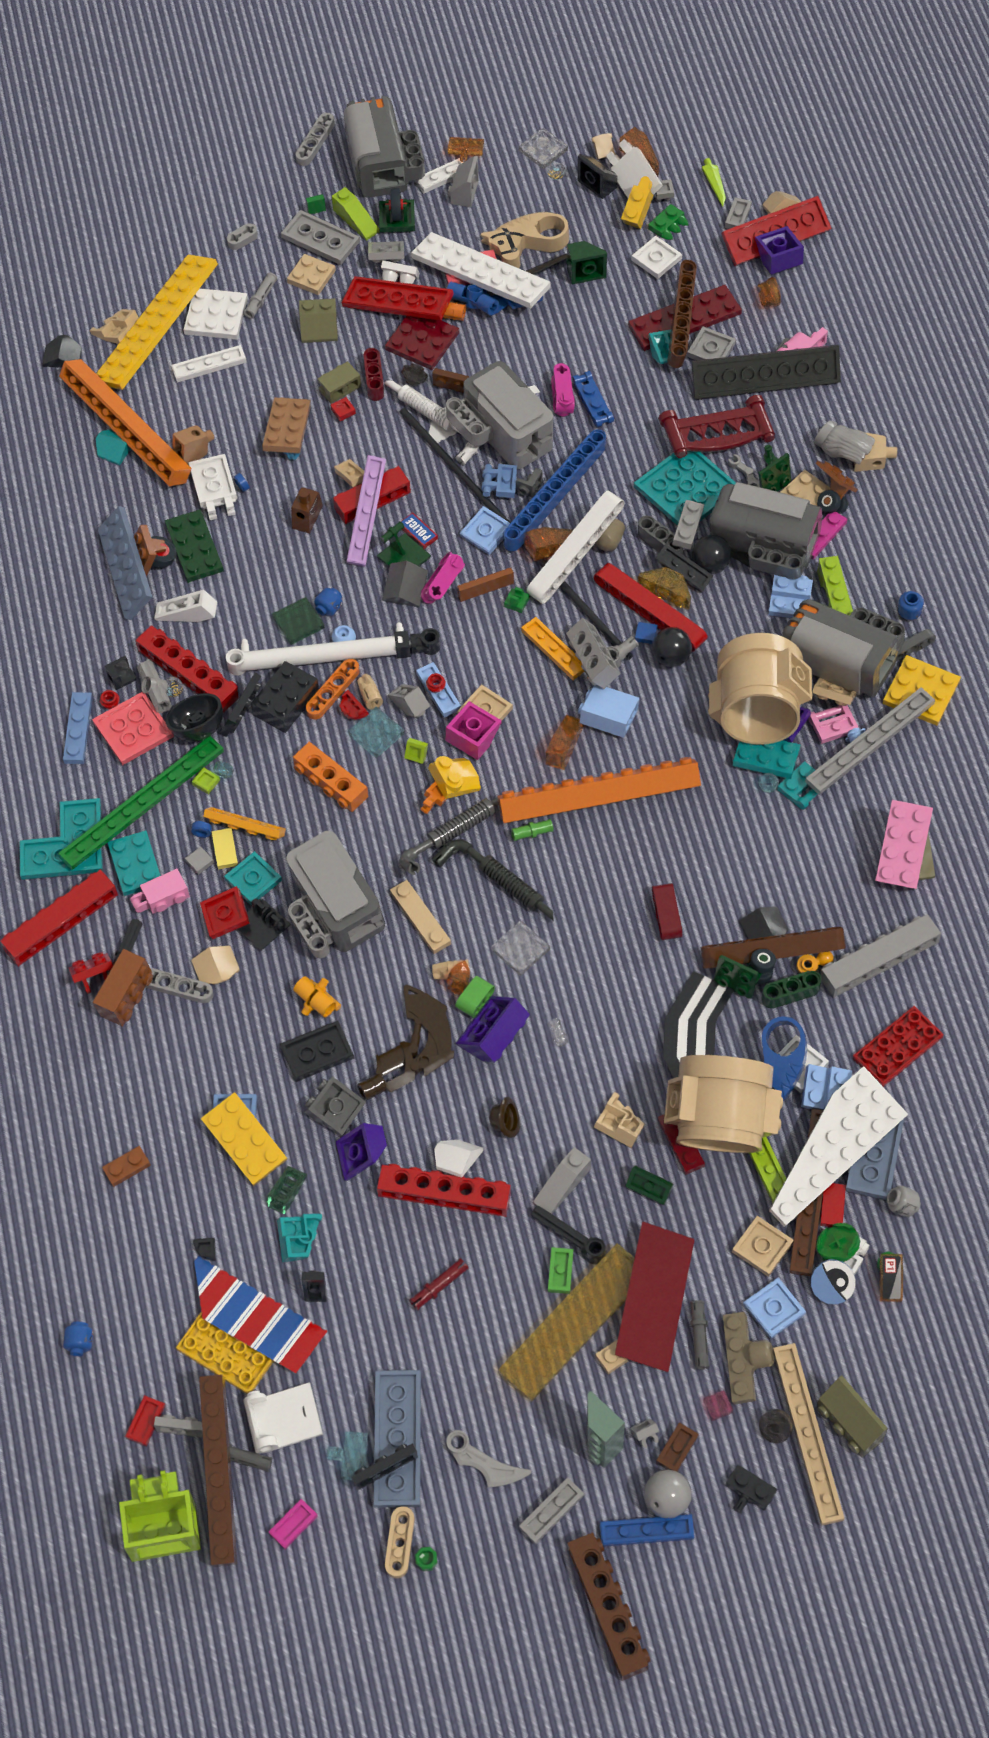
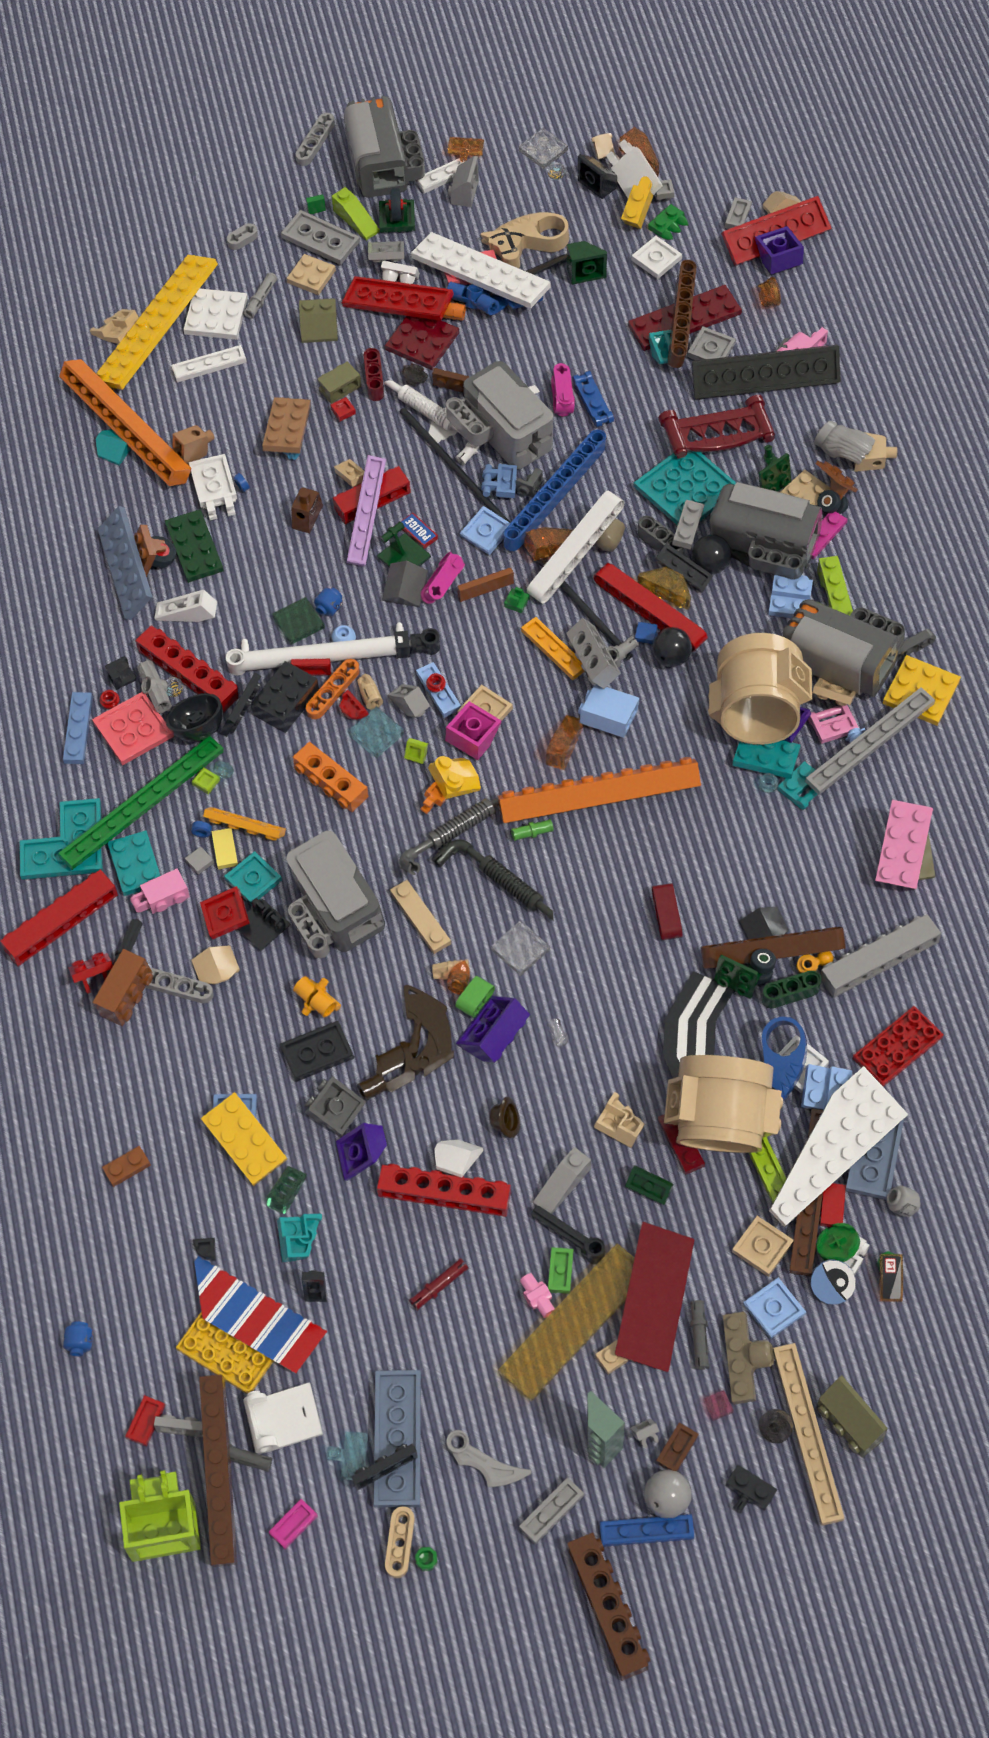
(59, 350): black slope -> none
(314, 666): none -> red tile
(537, 1295): none -> bright pink axle
(712, 174): lime bar -> none
(743, 468): light grey piece -> none
(910, 605): blue head -> none

